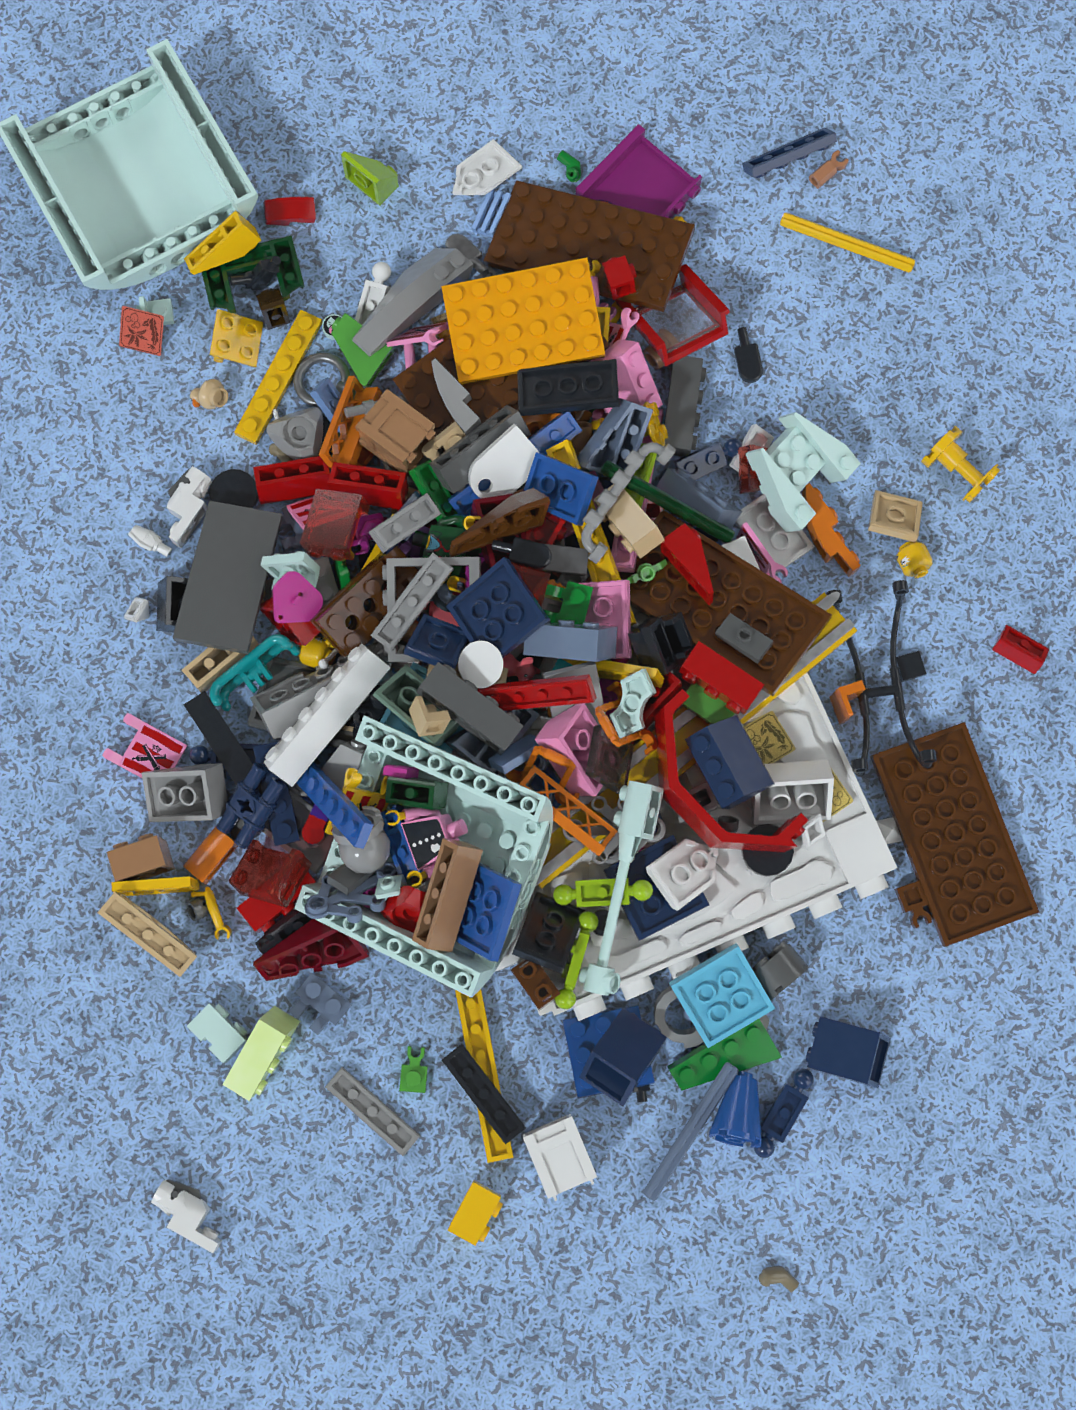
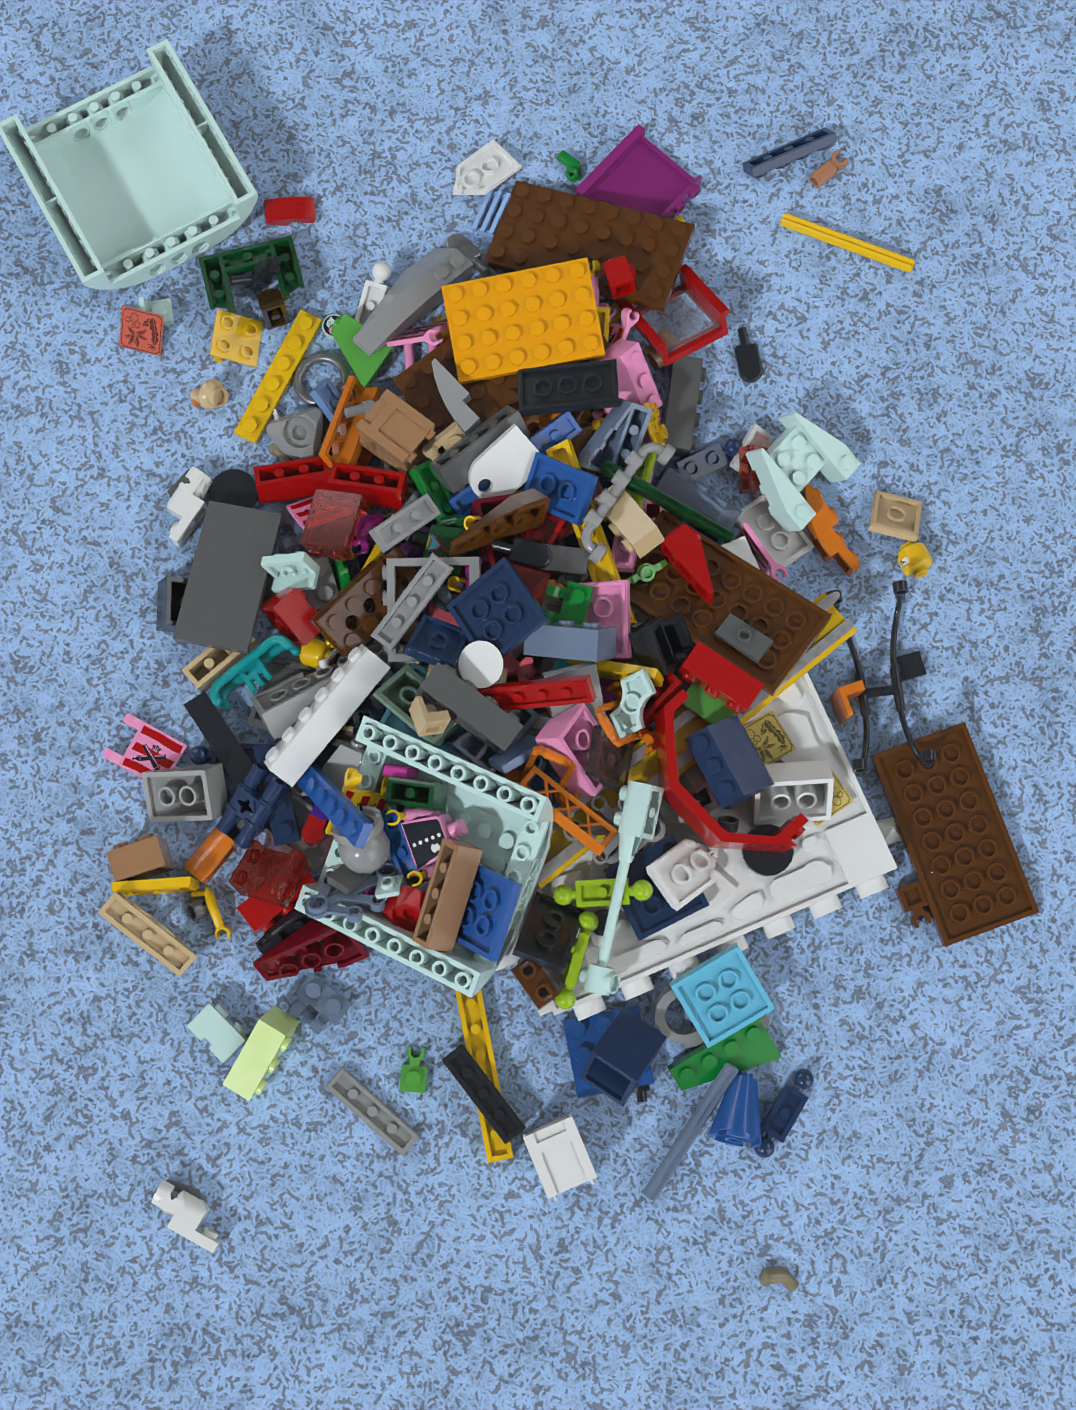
(138, 610): white slope -> none
(149, 540): white piece -> none
(226, 243): yellow slope -> none
(289, 604): dark pink piece -> none
(370, 176): lime slope -> none
(474, 1213): yellow brick -> none
(781, 969): dark grey brick -> none
(813, 831): white slope -> none
(848, 1051): dark blue slope -> none
(953, 457): yellow piece -> none
(1021, 649): red slope -> none

